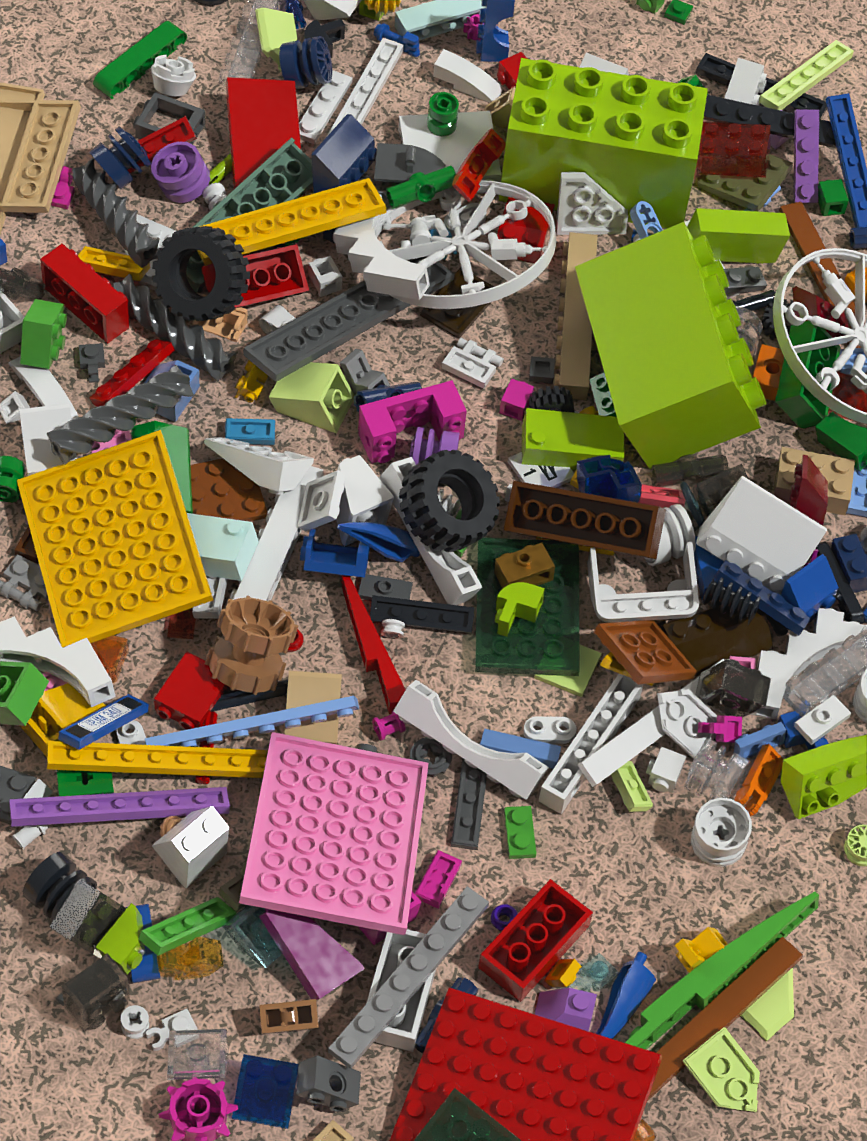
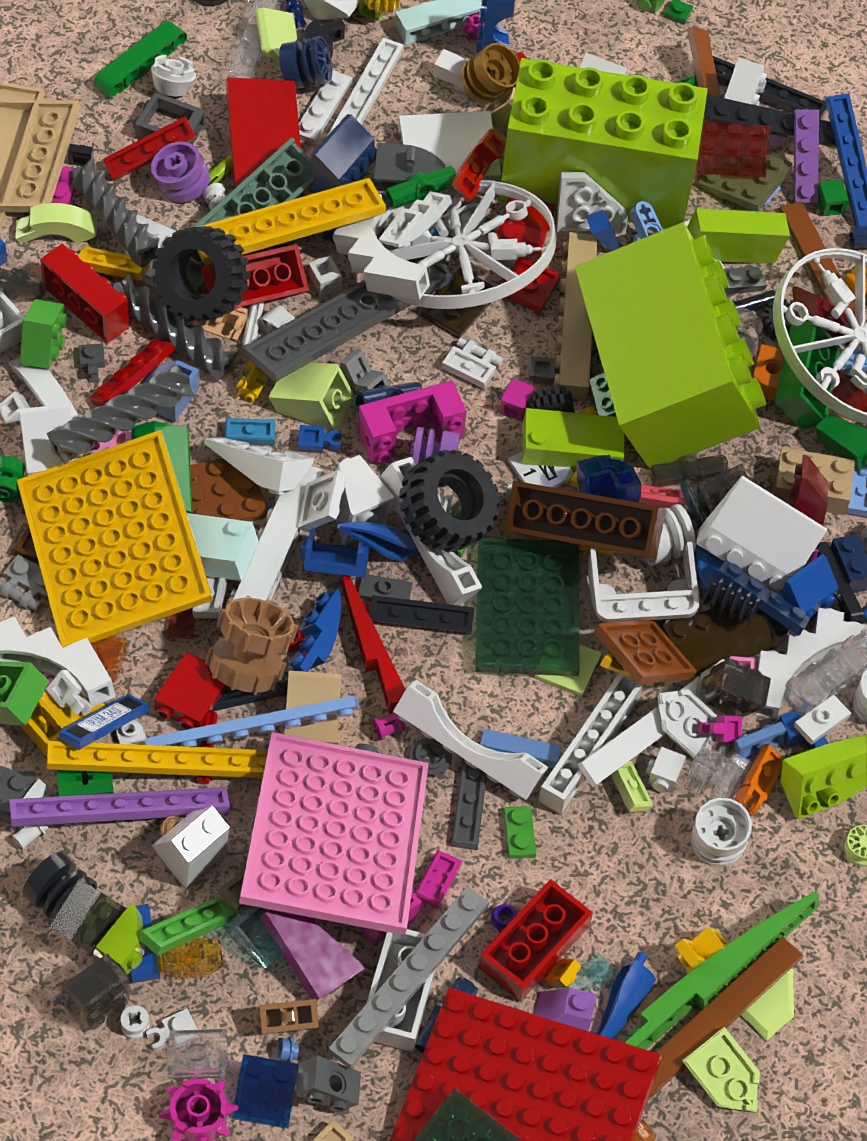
(59, 220): none -> yellowish green arch
(65, 692): none -> white plate
(79, 154): none -> black plate
(120, 157): dark blue wheel -> none
(252, 324): none -> white axle
(287, 1049): none -> medium blue plate
(314, 439): none -> blue plate
(319, 632): none -> blue slope
(392, 628): white bush -> none
(409, 40): blue hinge -> none
(416, 220): none -> white slope
(442, 114): green wheel -> none
(490, 72): none -> pearl gold wheel
(517, 600): lime brick -> none
(527, 565): pearl gold brick -> none
(538, 291): none -> red plate
(550, 729): white plate -> none
(602, 229): none -> blue slope
(703, 60): none -> dark orange tile
(806, 76): yellowish green plate -> none

